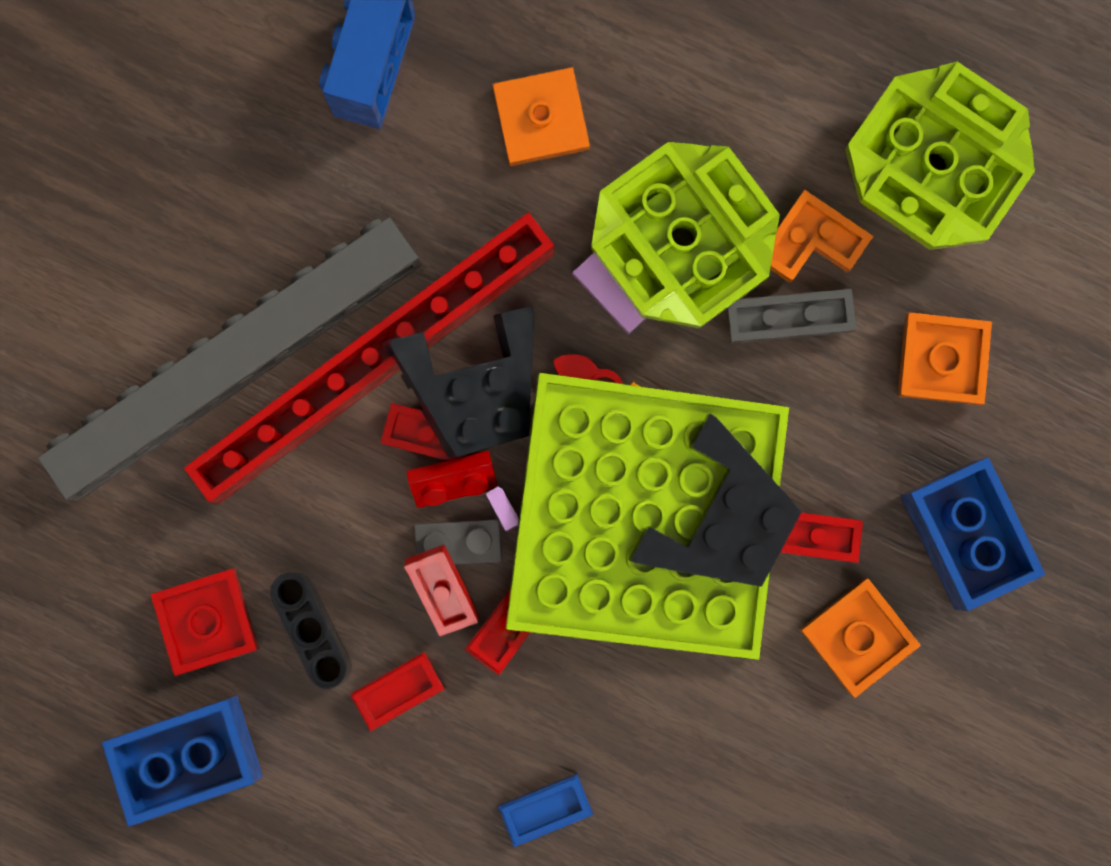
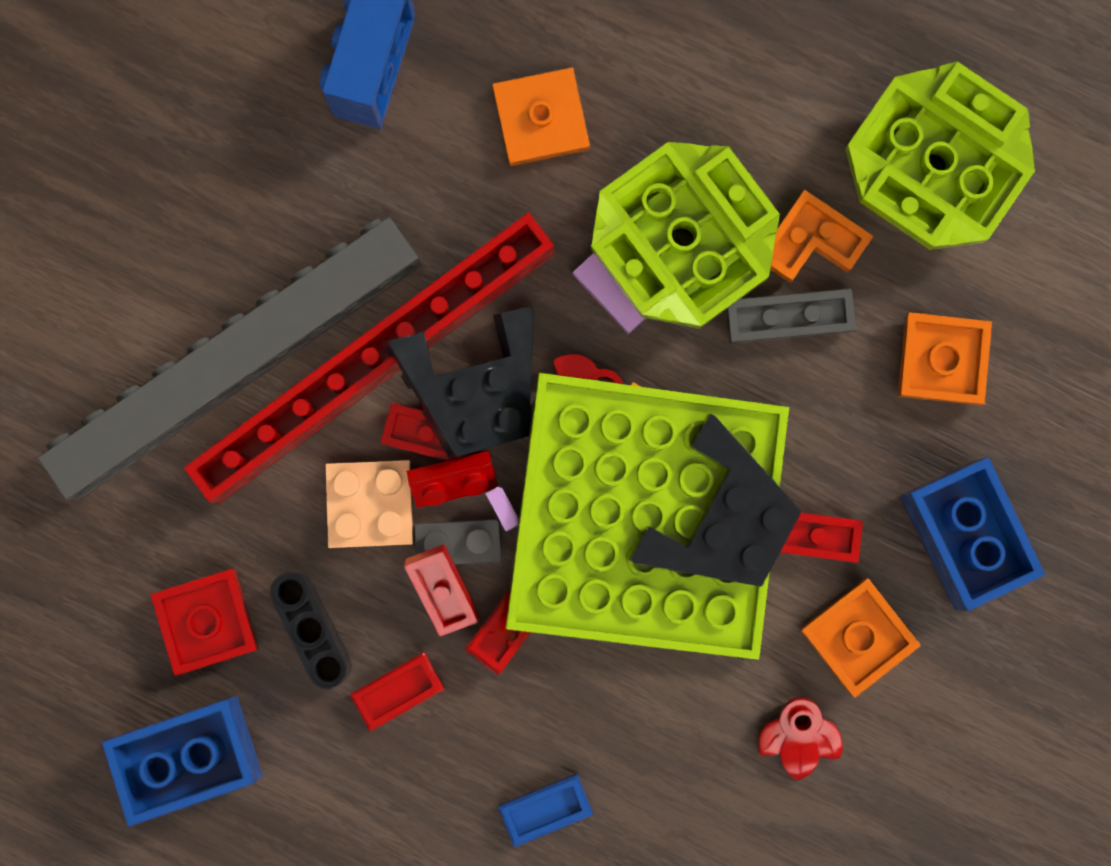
(369, 504): none -> light nougat plate
(800, 744): none -> plate

